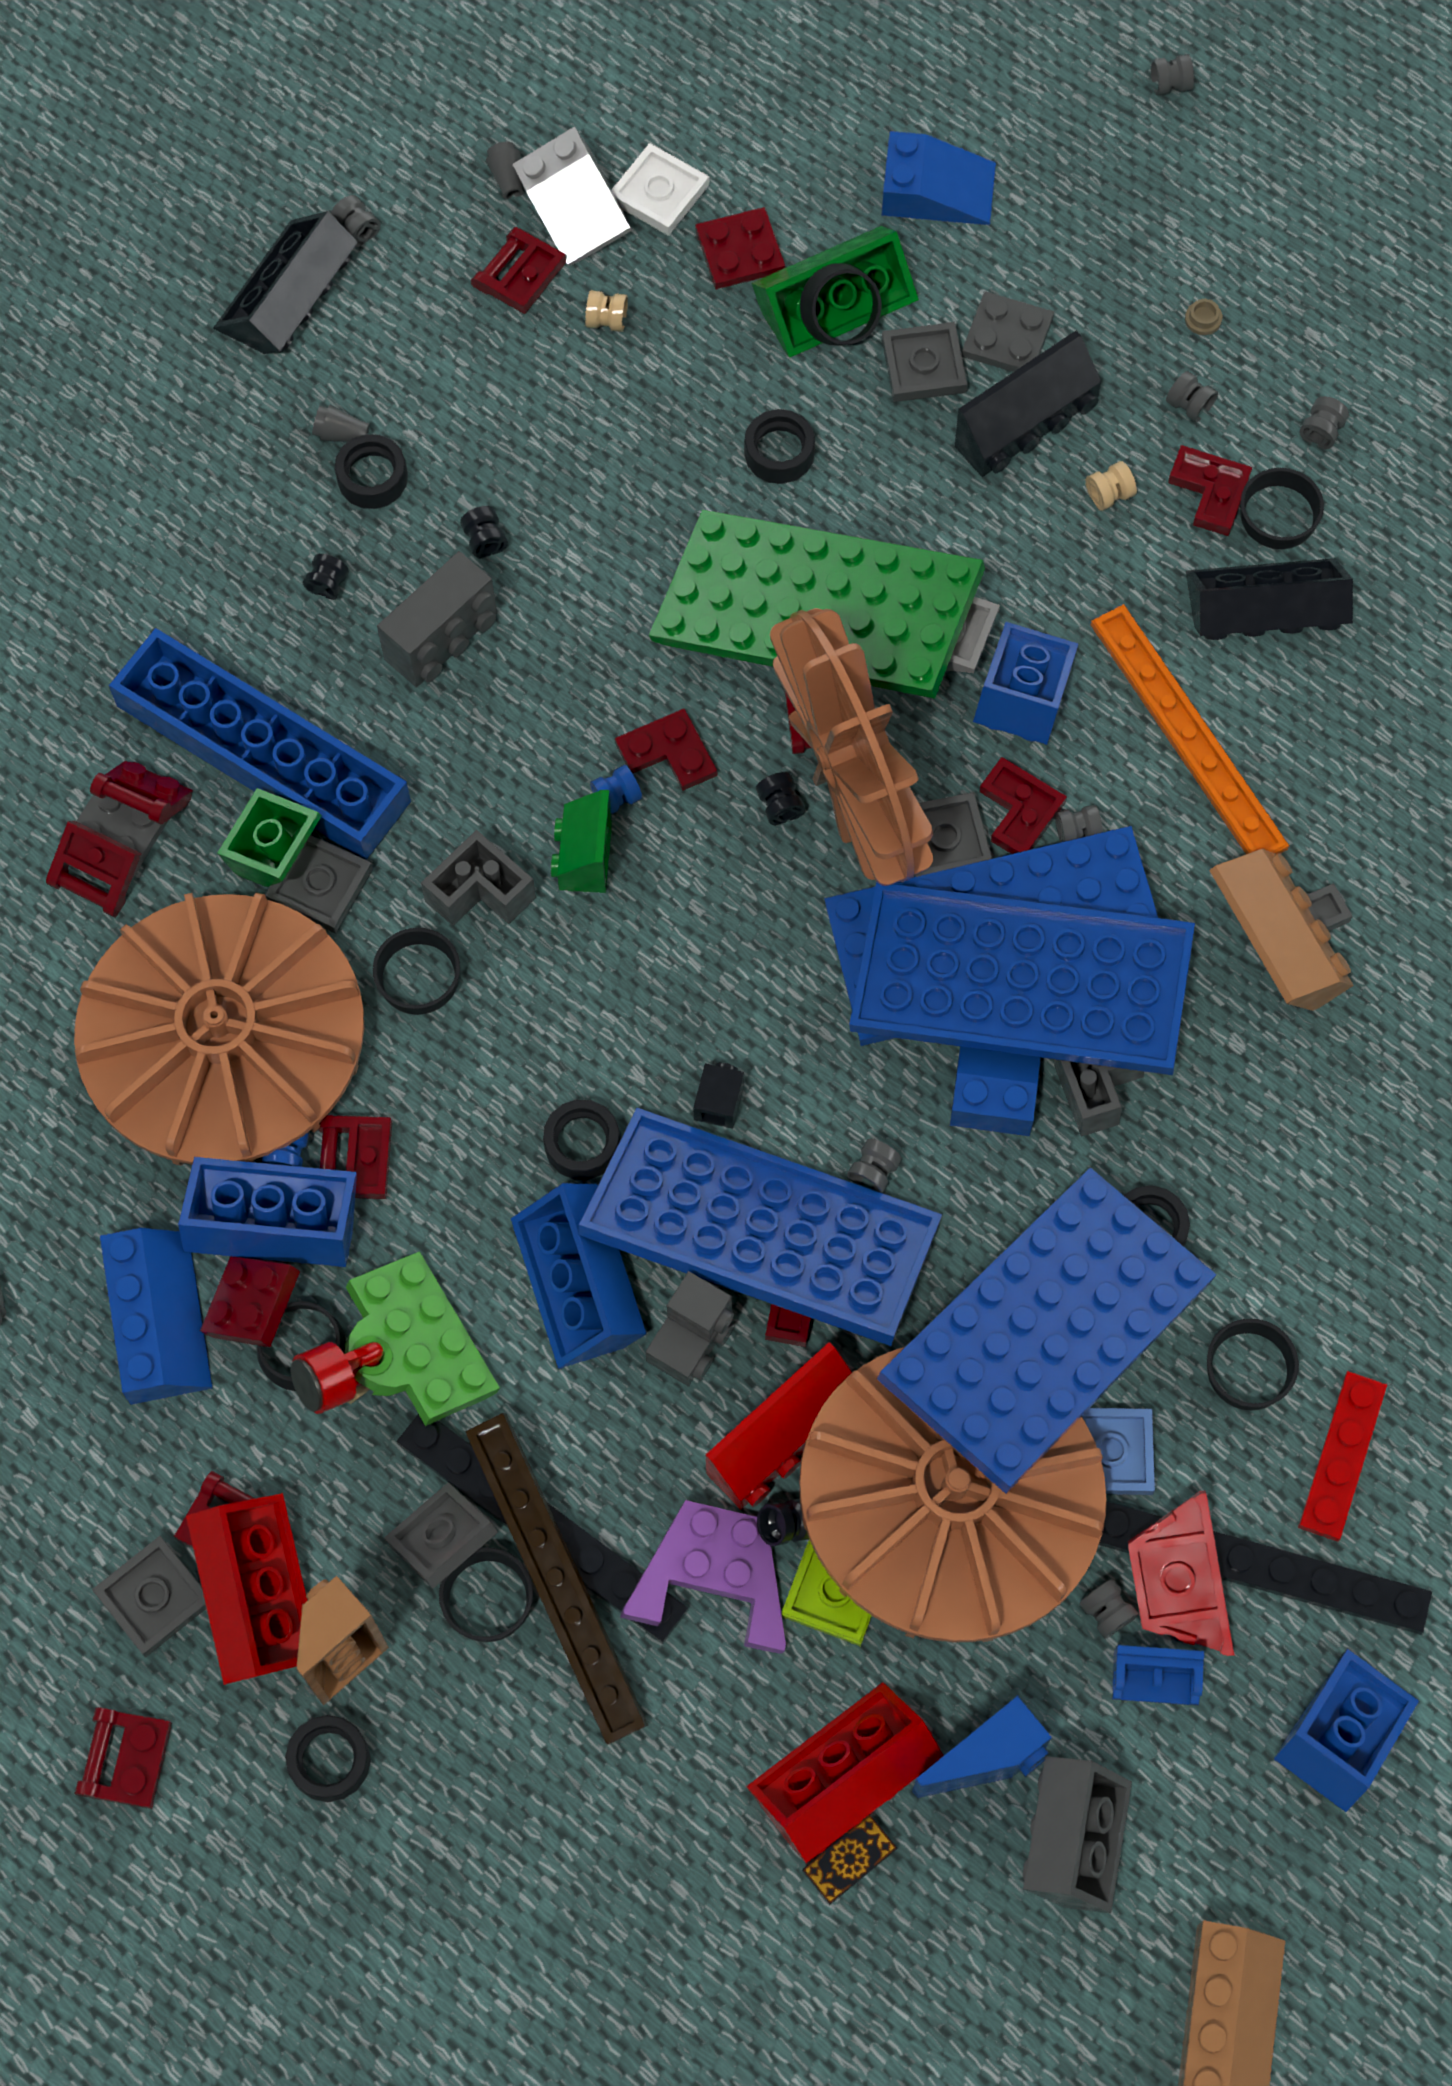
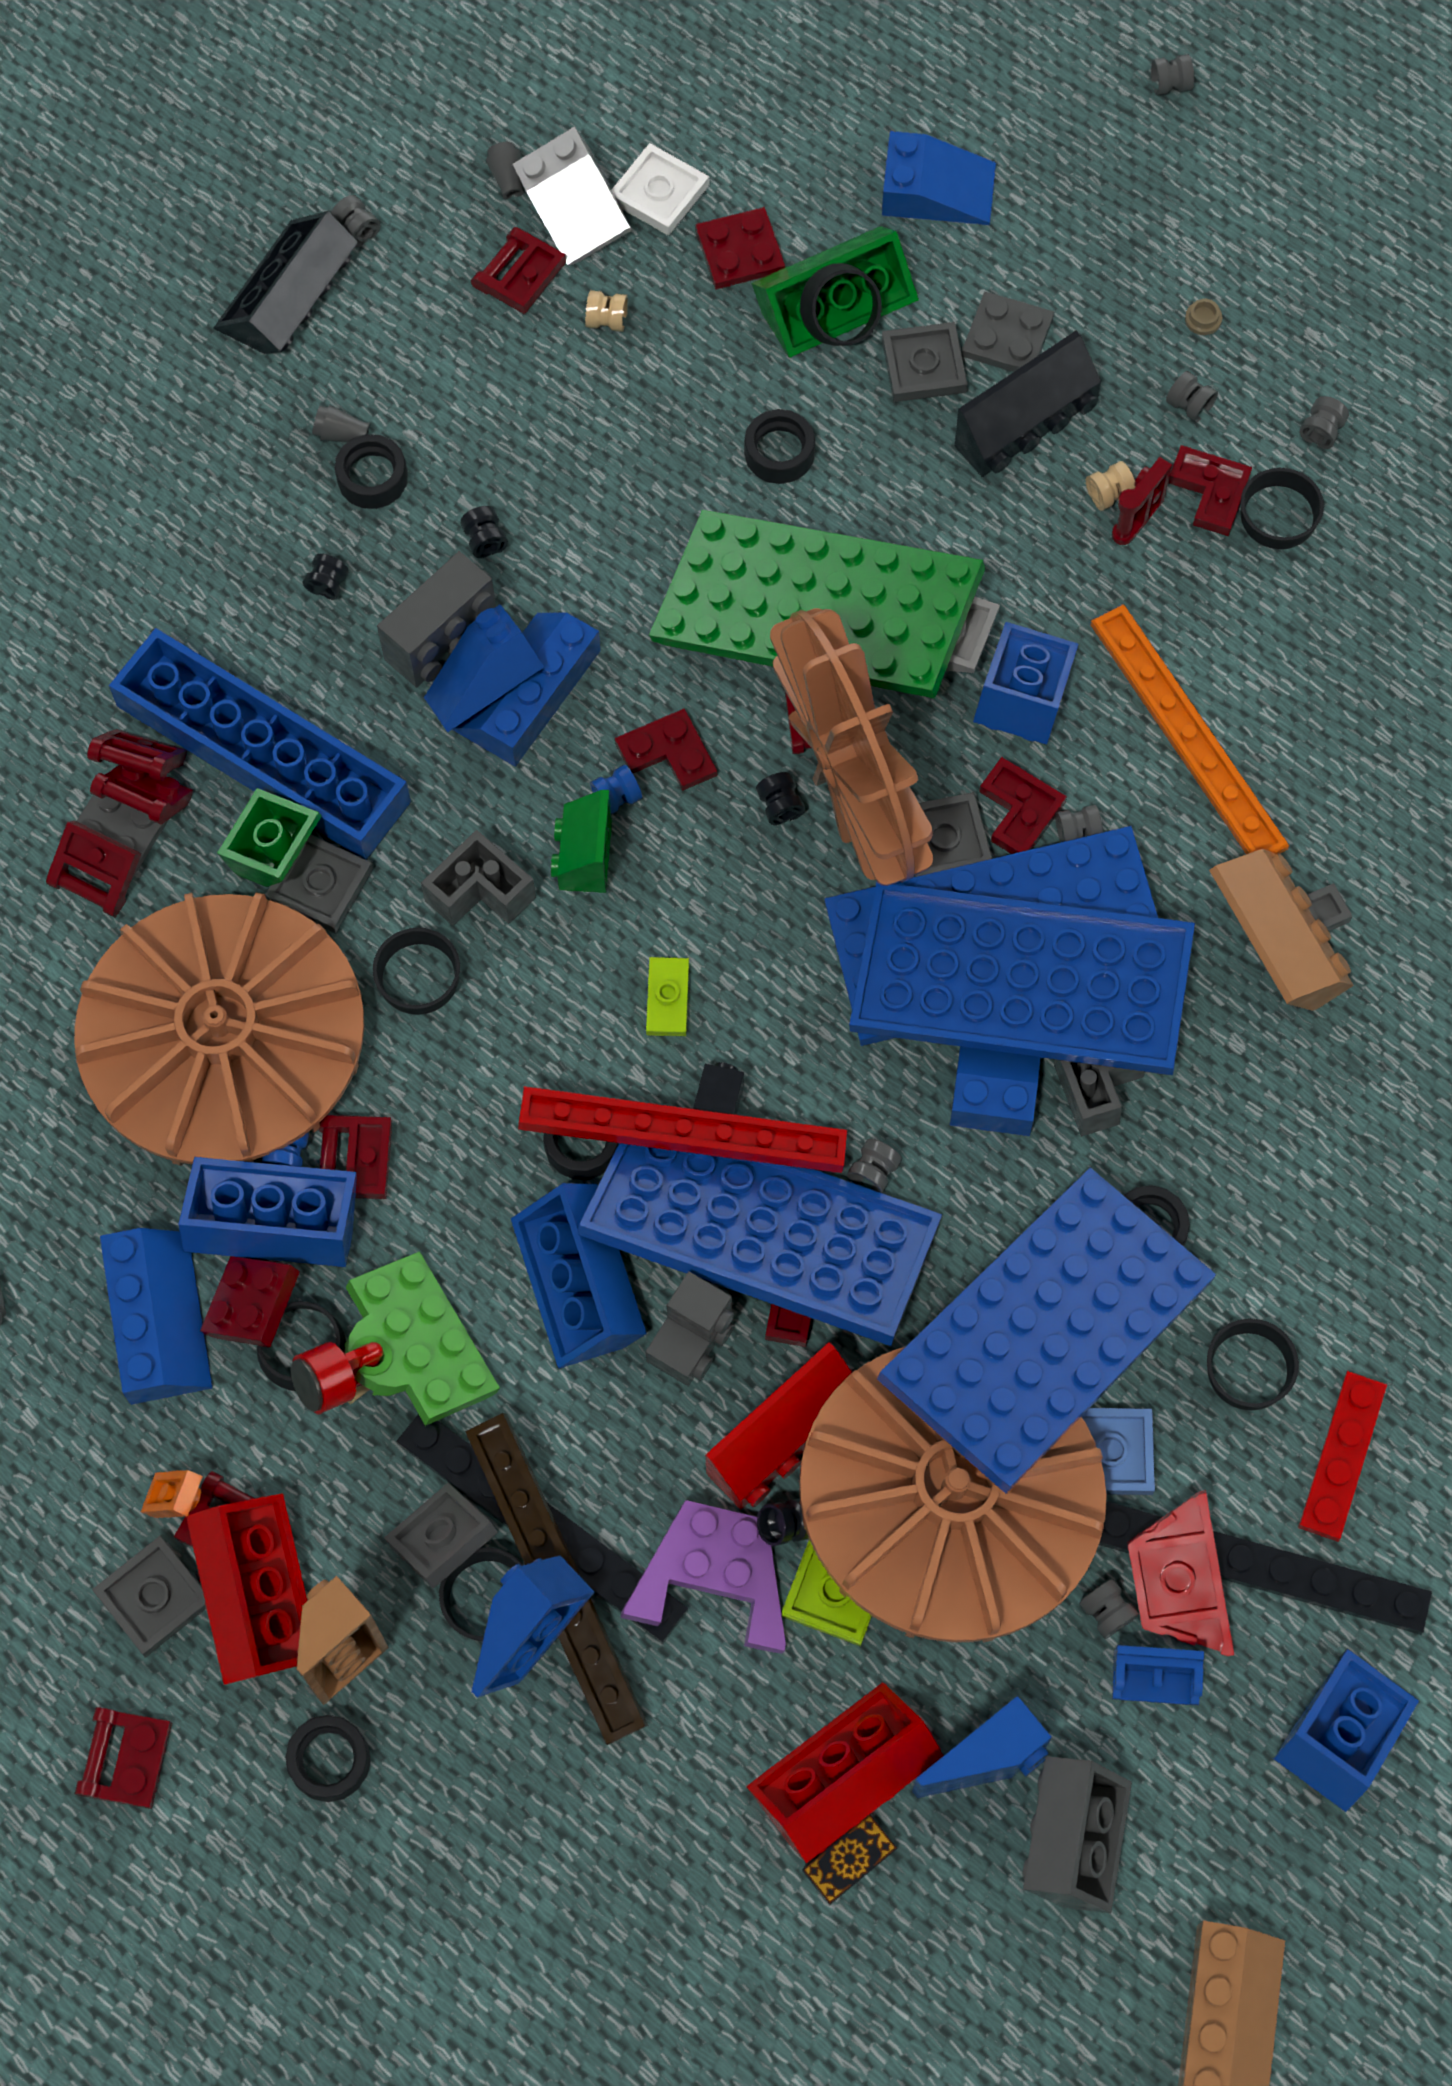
(136, 753): none -> dark red plate
(172, 1494): none -> orange plate
(481, 668): none -> blue slope
(519, 716): none -> blue slope
(526, 1620): none -> blue slope
(667, 996): none -> lime plate
(682, 1129): none -> red plate
(1142, 502): none -> dark red plate
(1270, 598): black slope -> none

